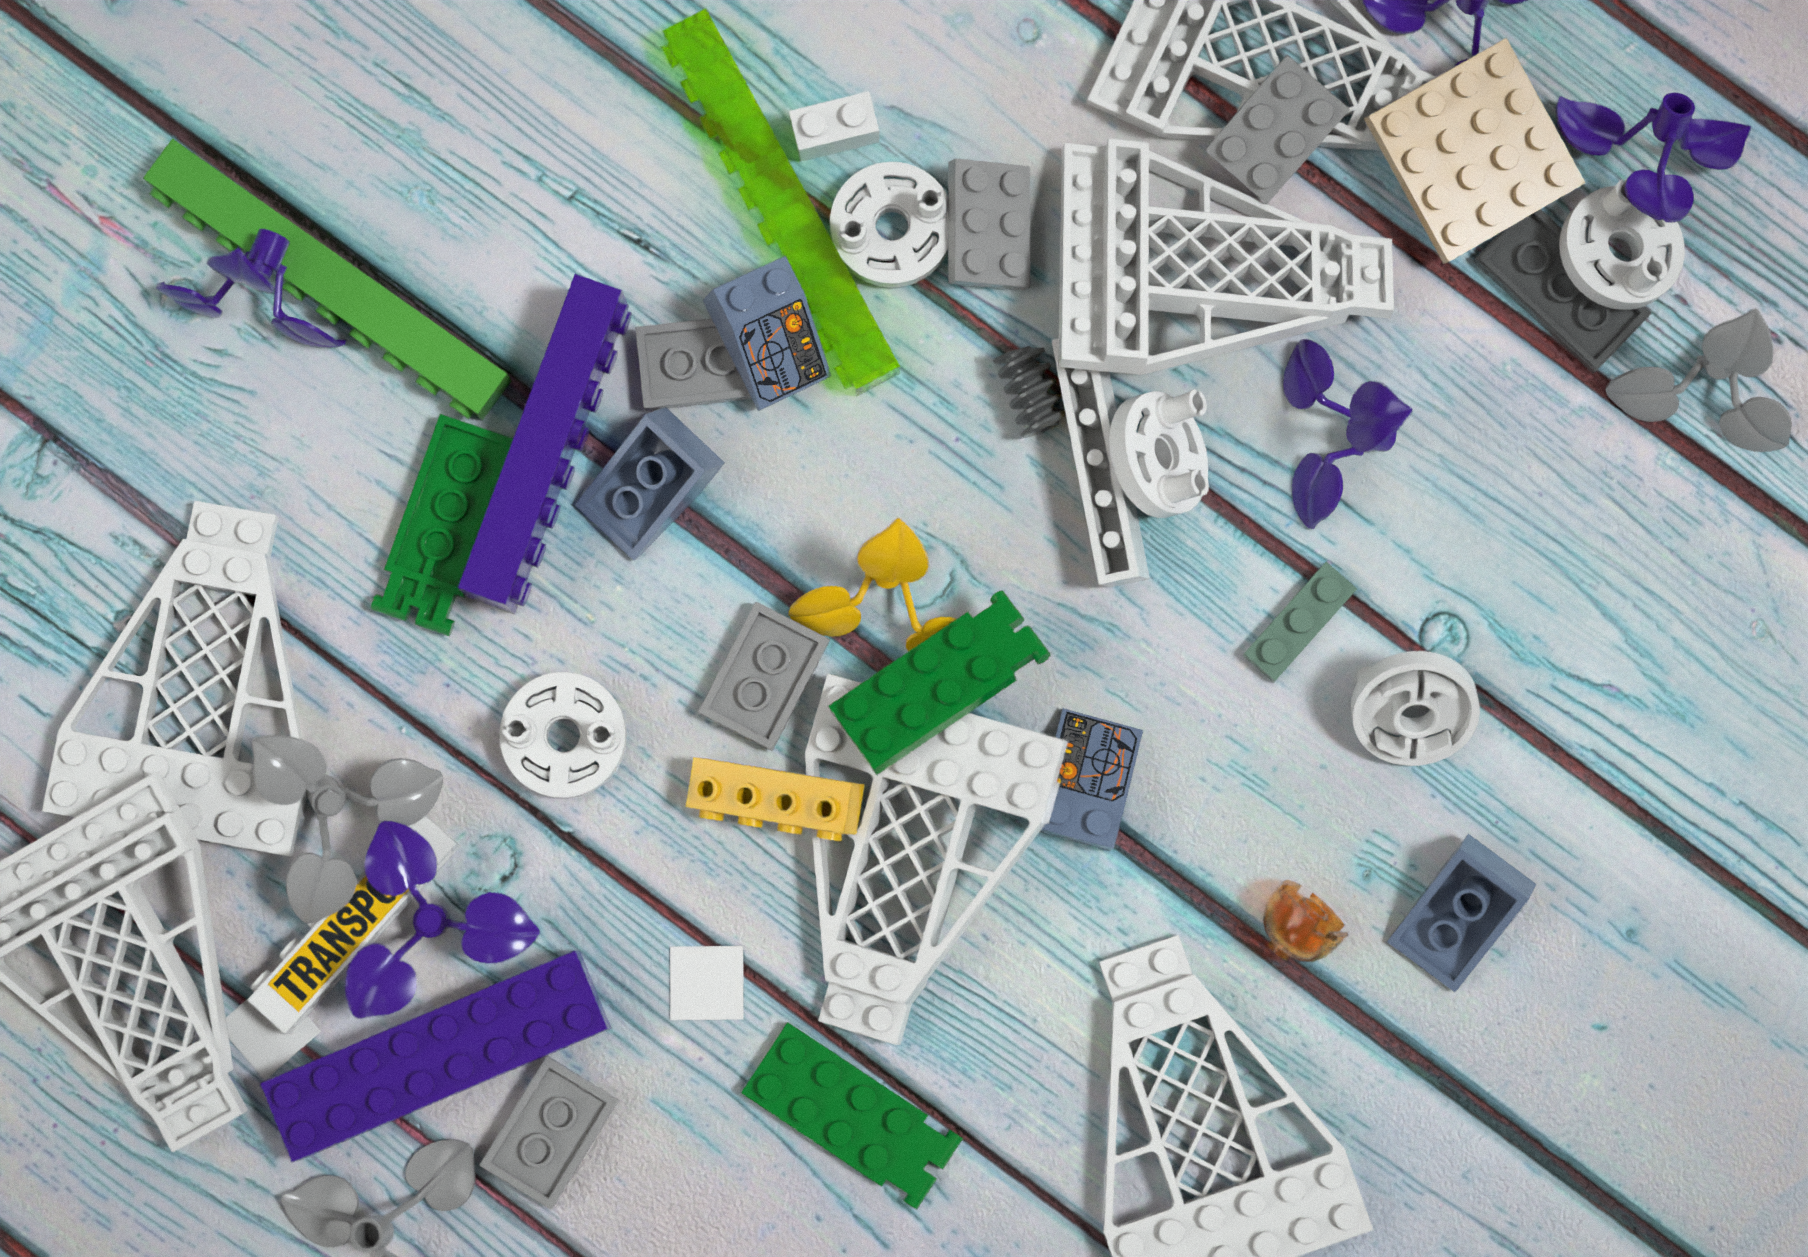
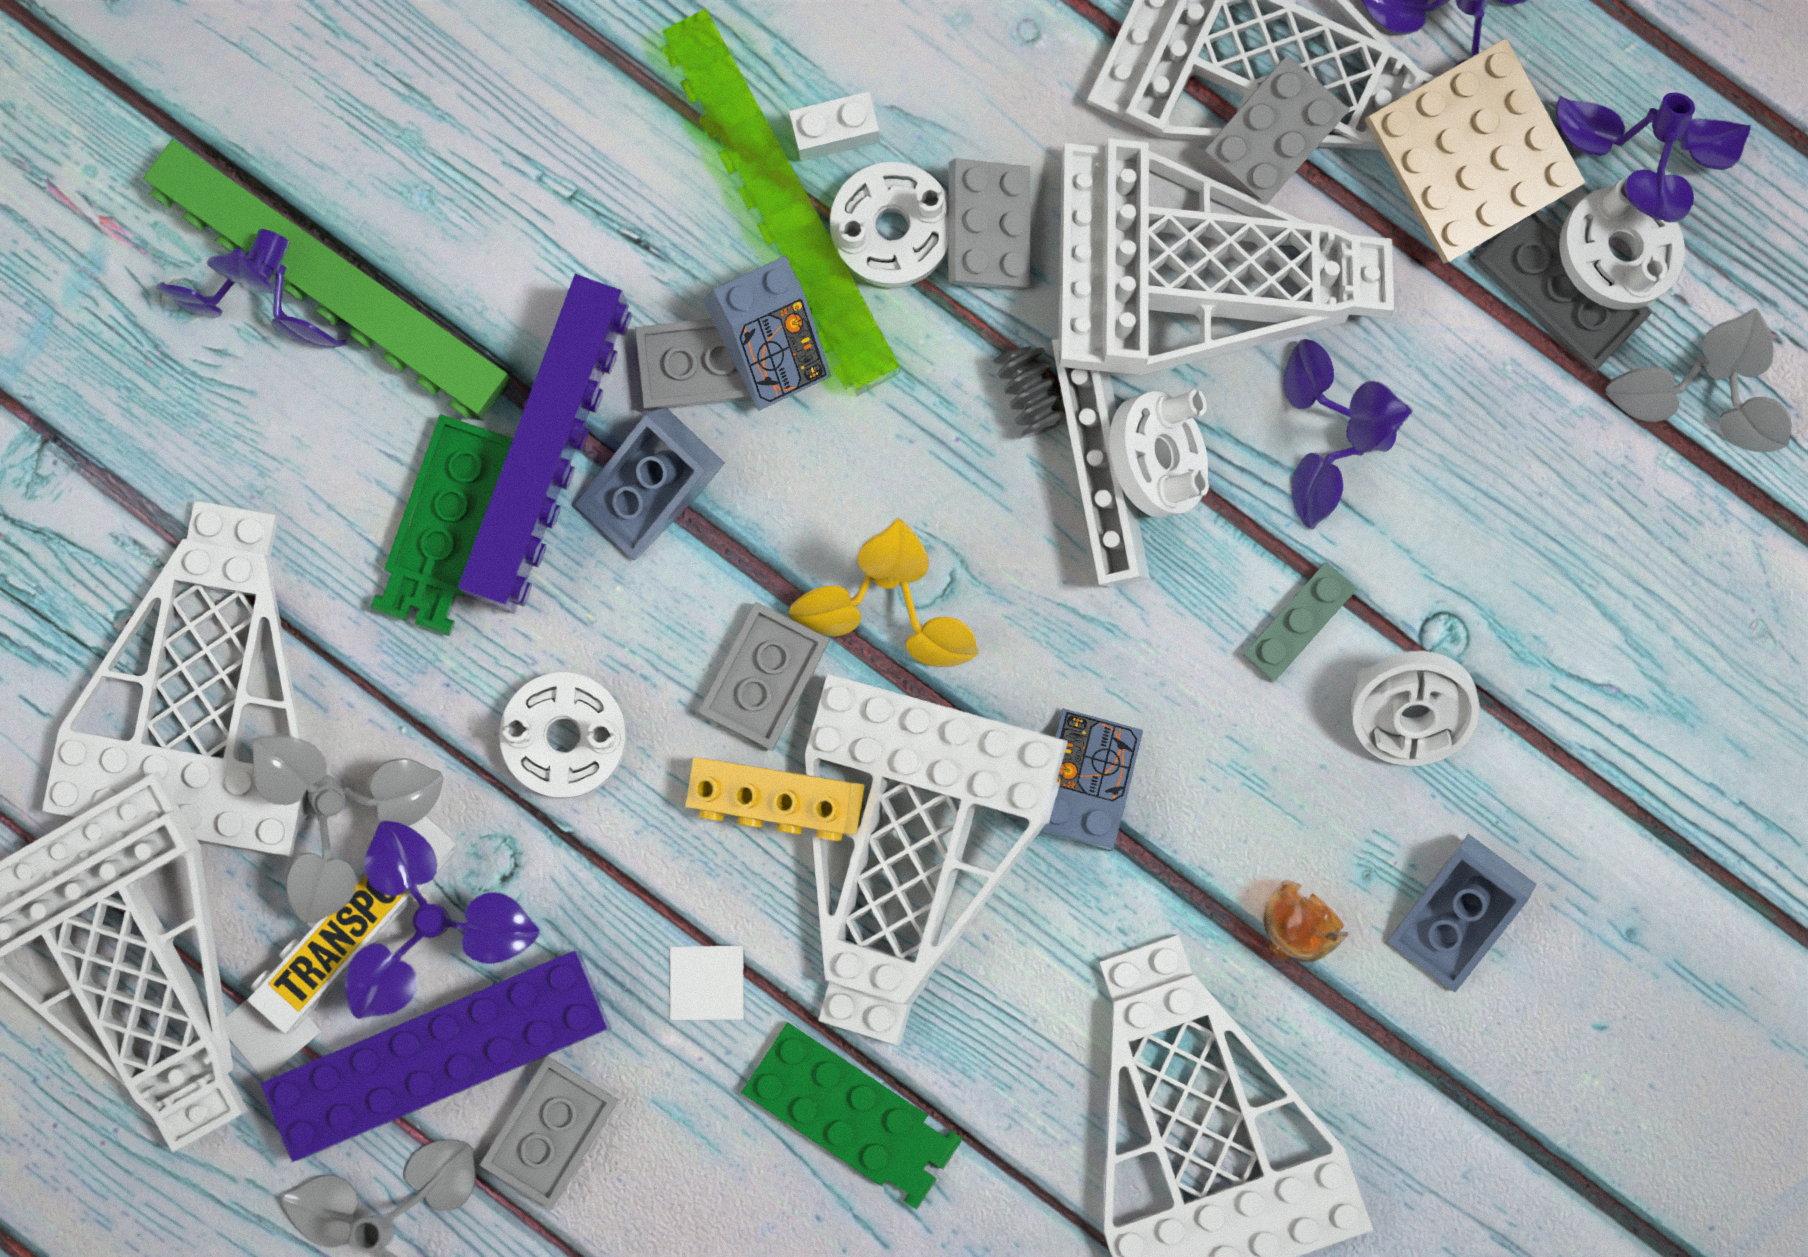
(937, 683): green hinge -> none

